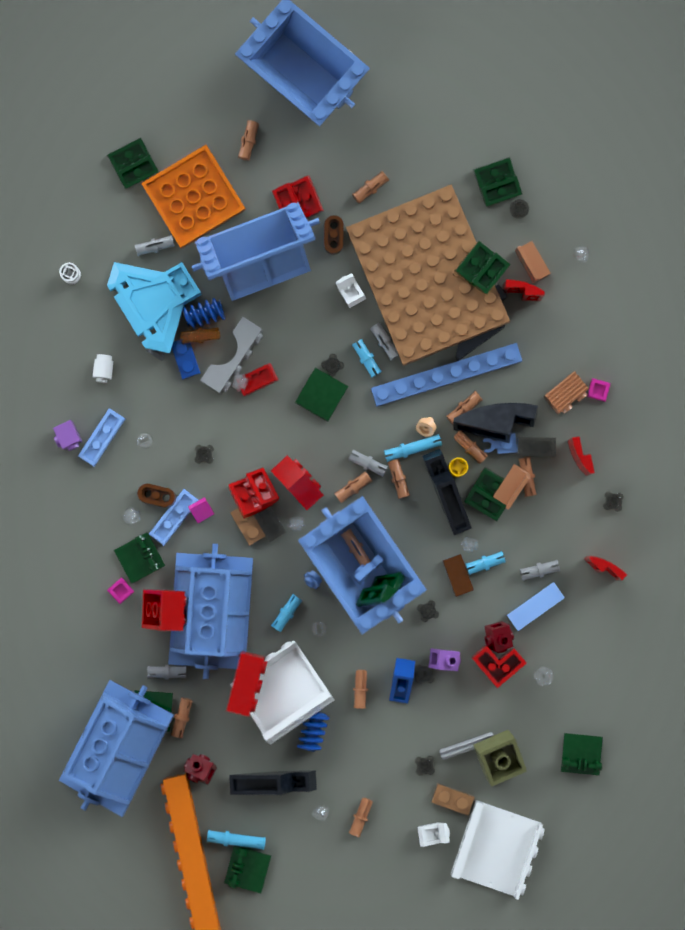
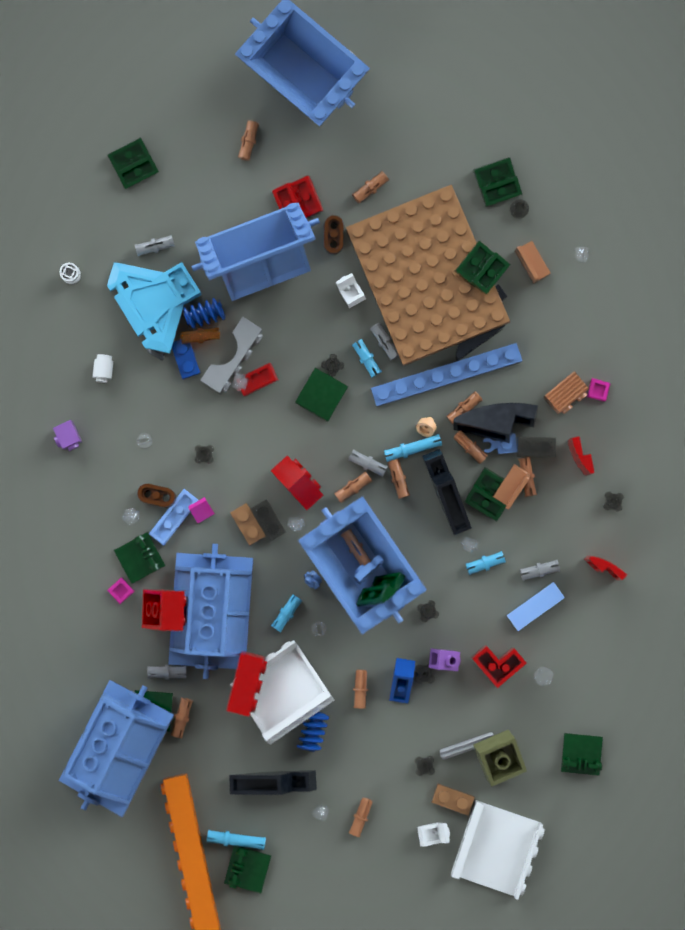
(101, 437): light blue tile -> none
(193, 196): orange plate -> none
(199, 769): dark red brick -> none
(253, 493): red slope -> none
(458, 467): yellow wheel -> none
(458, 575): reddish brown tile -> none
(499, 637): dark red brick -> none
(528, 291): red slope -> none

